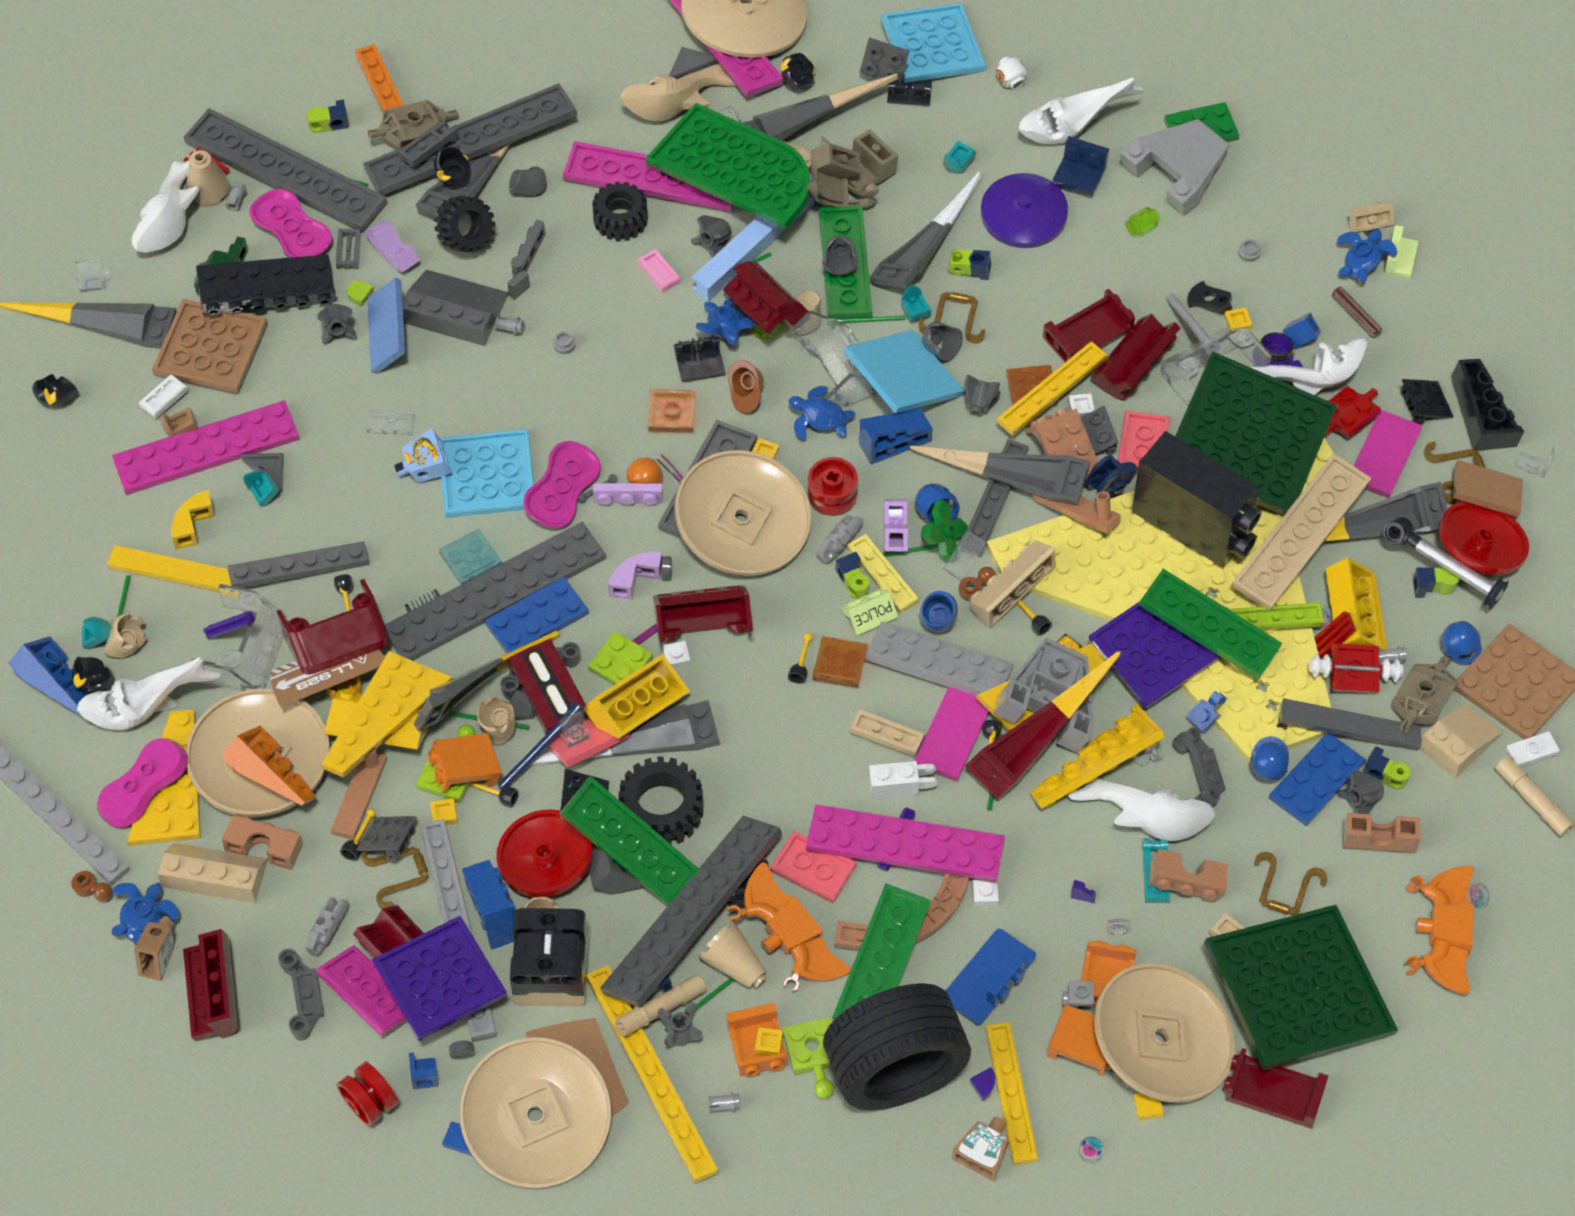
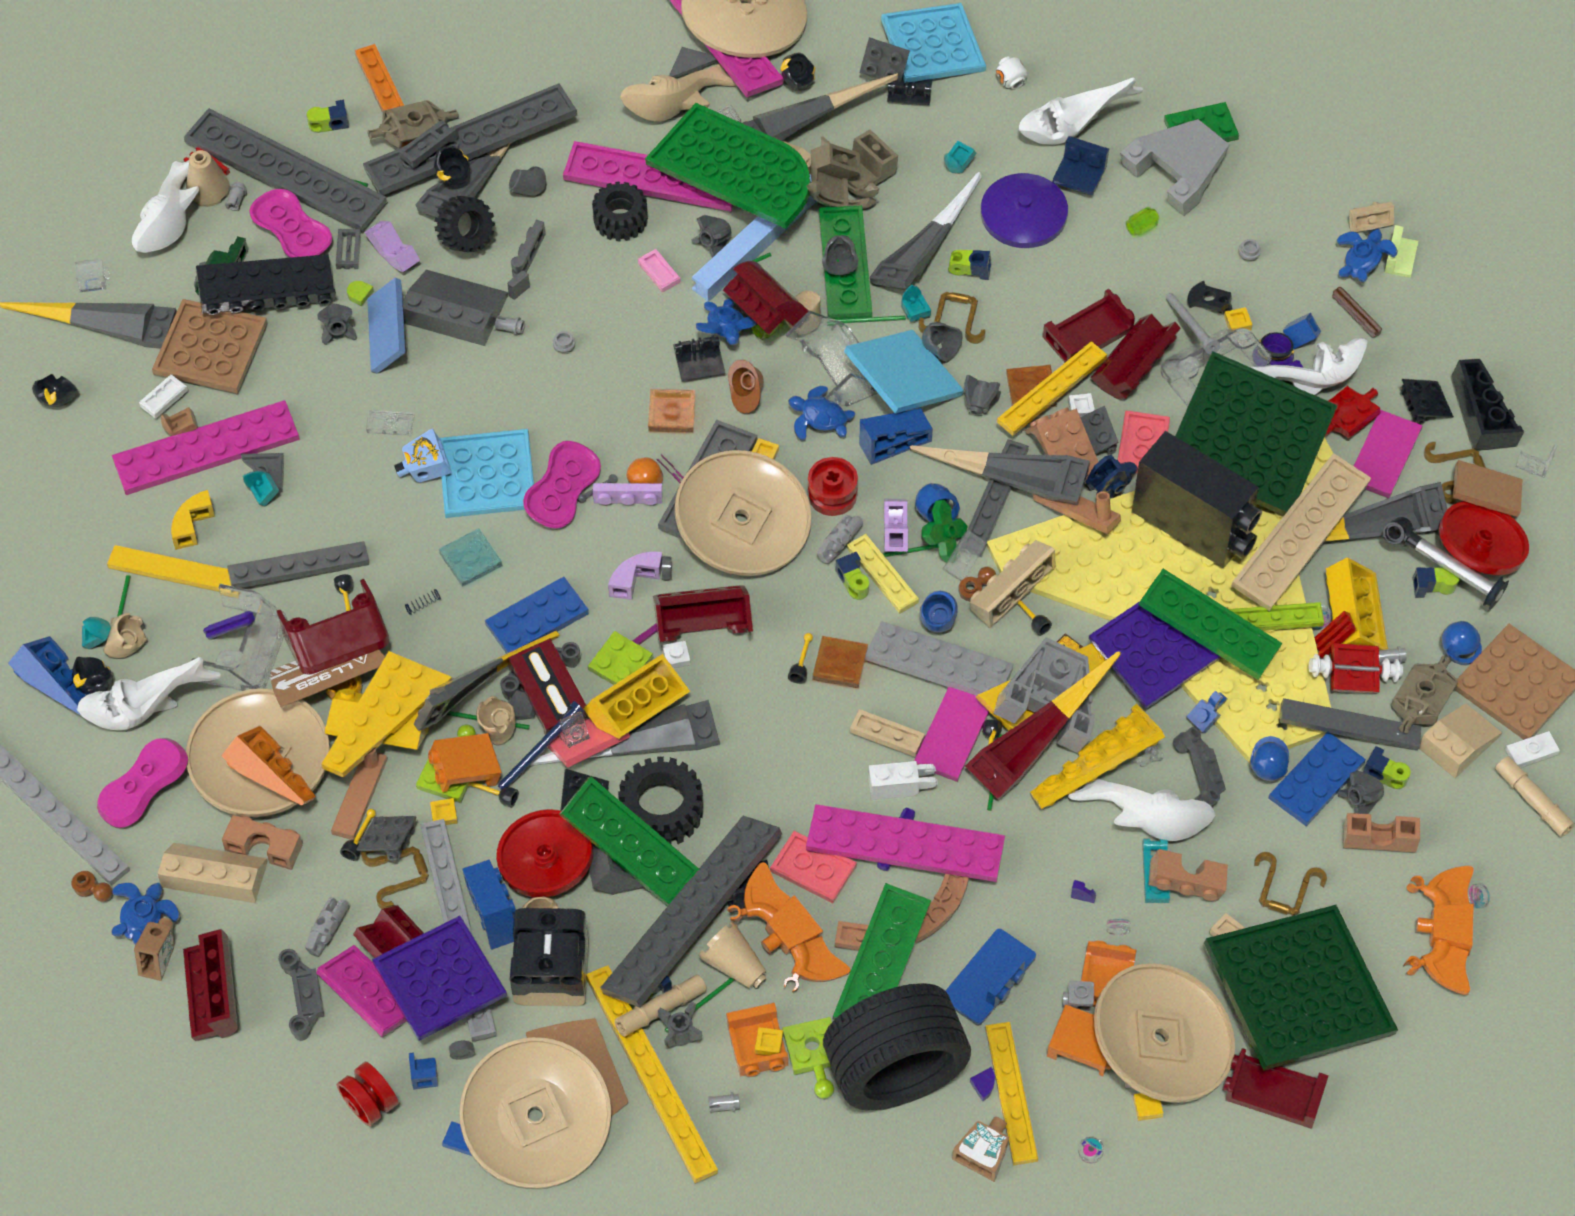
(174, 808): yellow wing -> none
(493, 591): dark grey plate -> none
(870, 610): yellowish green panel -> none
(985, 893): white plate -> none

